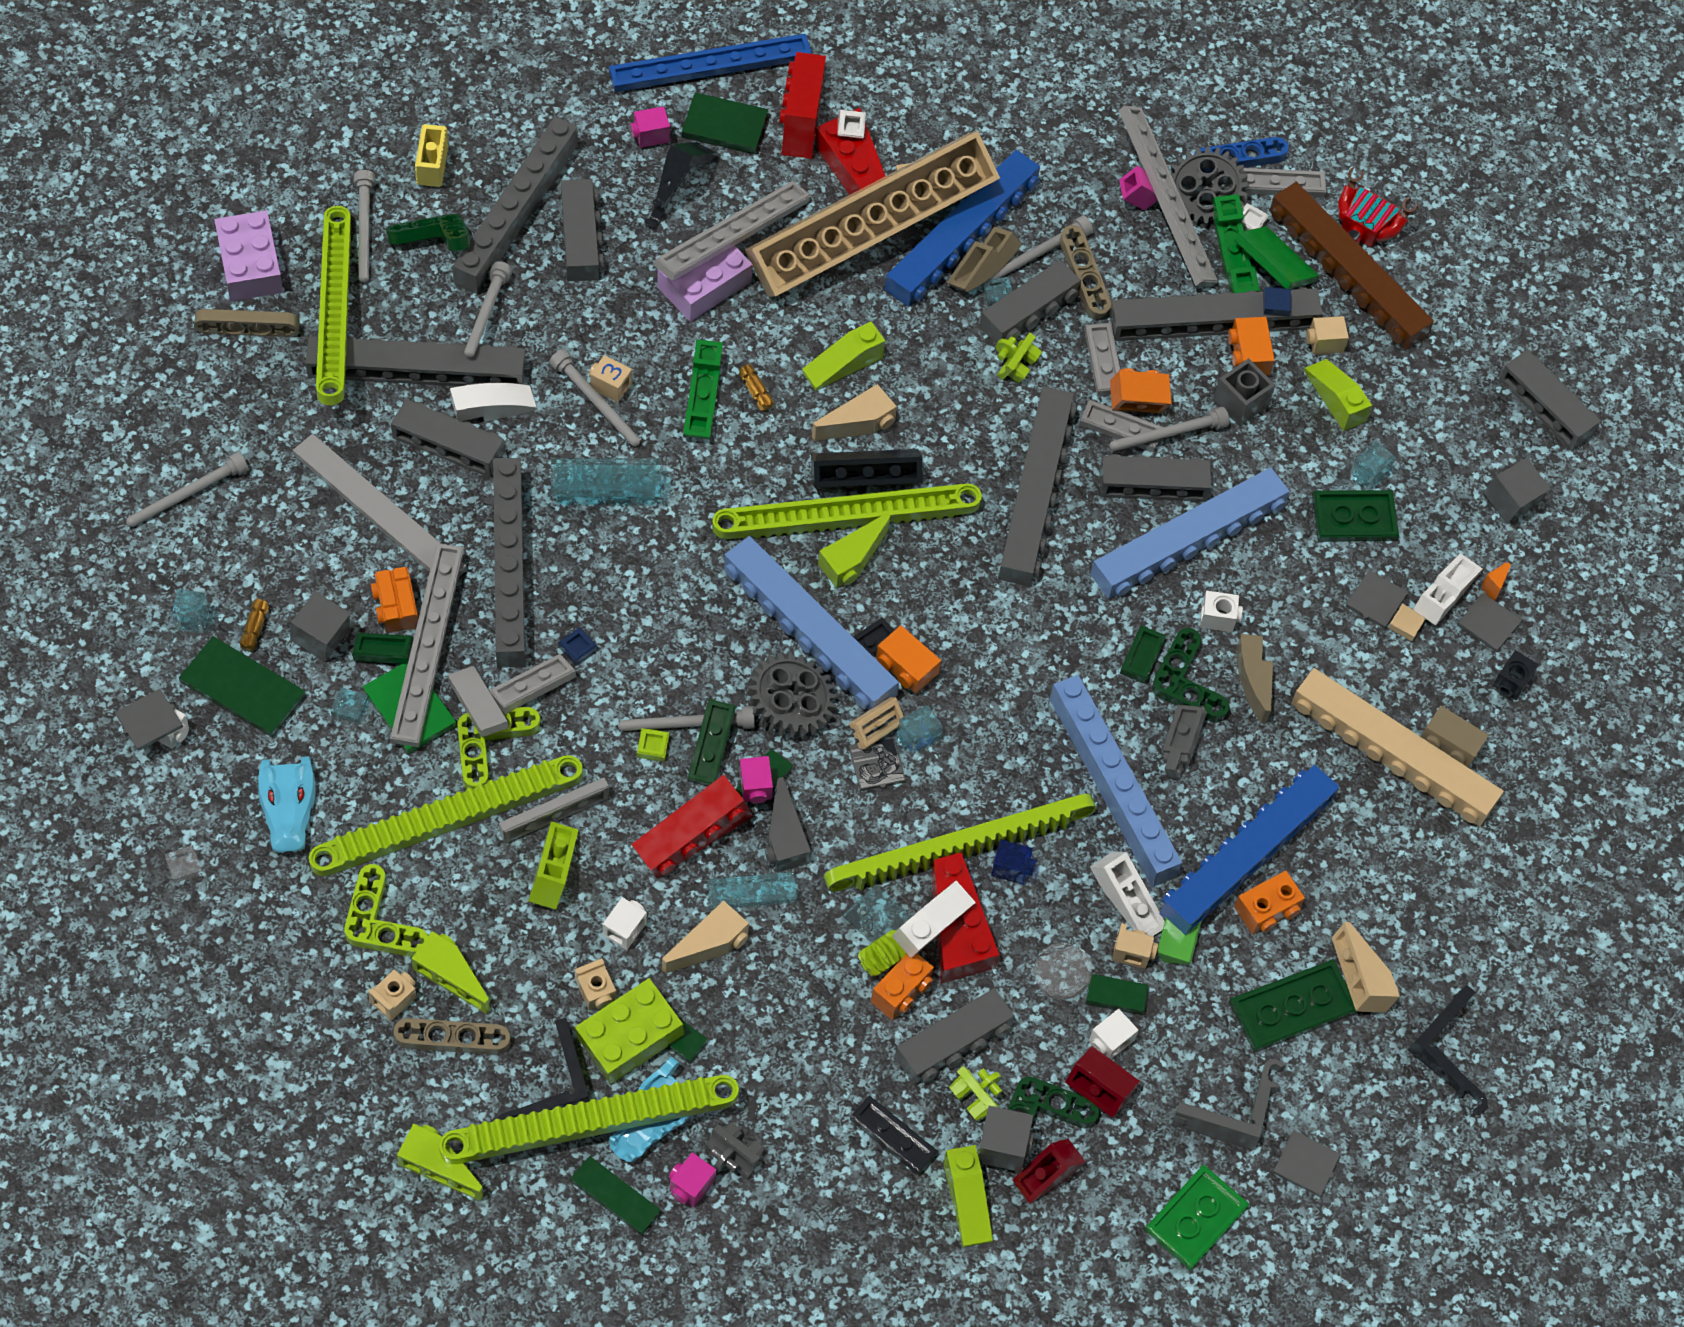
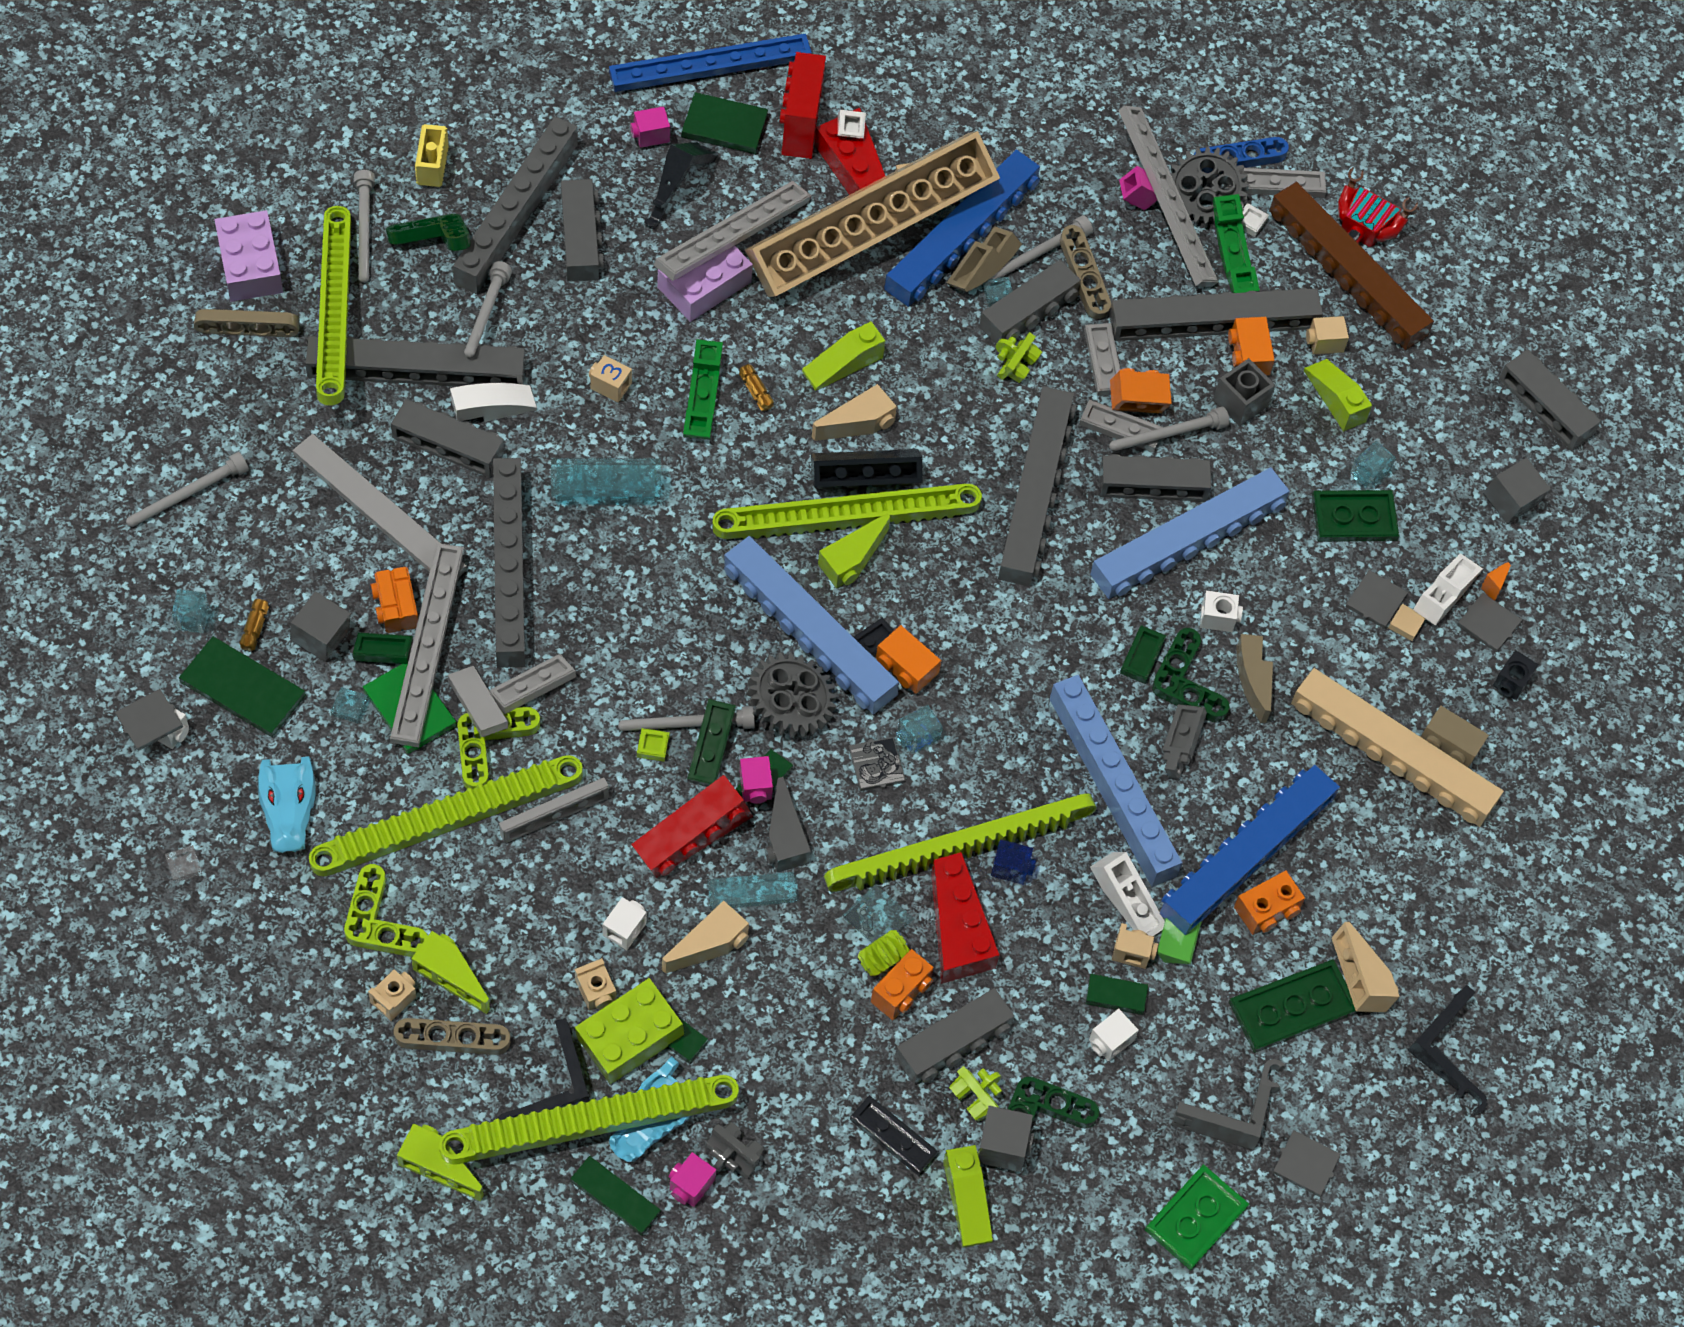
(553, 865): lime slope -> none
(563, 363): light grey piece -> none
(577, 646): dark blue tile -> none
(860, 731): tan tile -> none
(933, 919): white slope -> none
(1049, 1170): dark red slope -> none
(1063, 971): clear tile -> none
(1102, 1081): dark red brick -> none
(1276, 257): green tile -> none
(1277, 301): dark blue tile -> none

